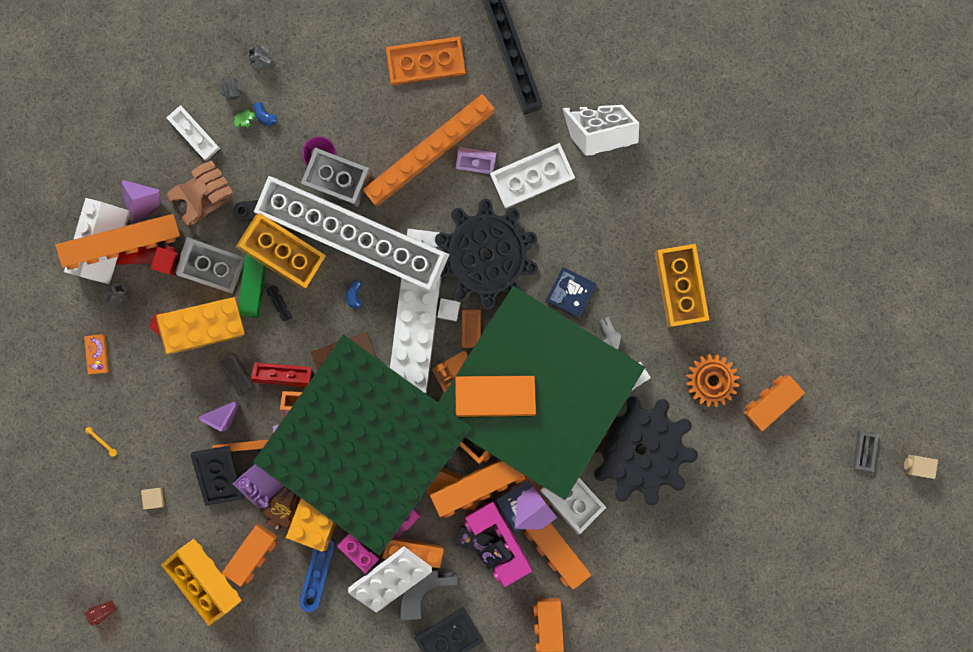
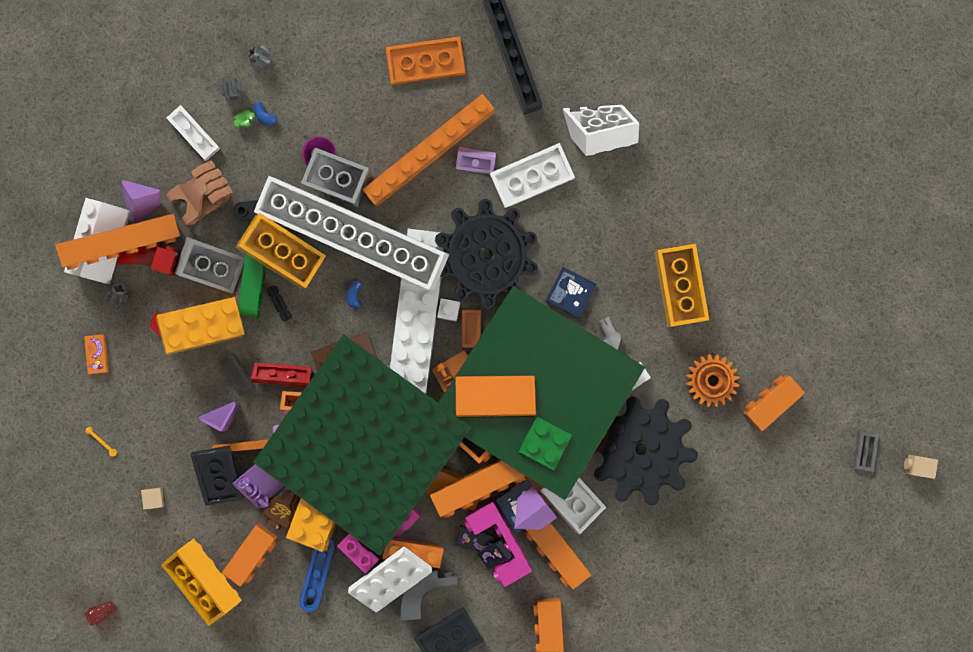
(544, 443): none -> green plate

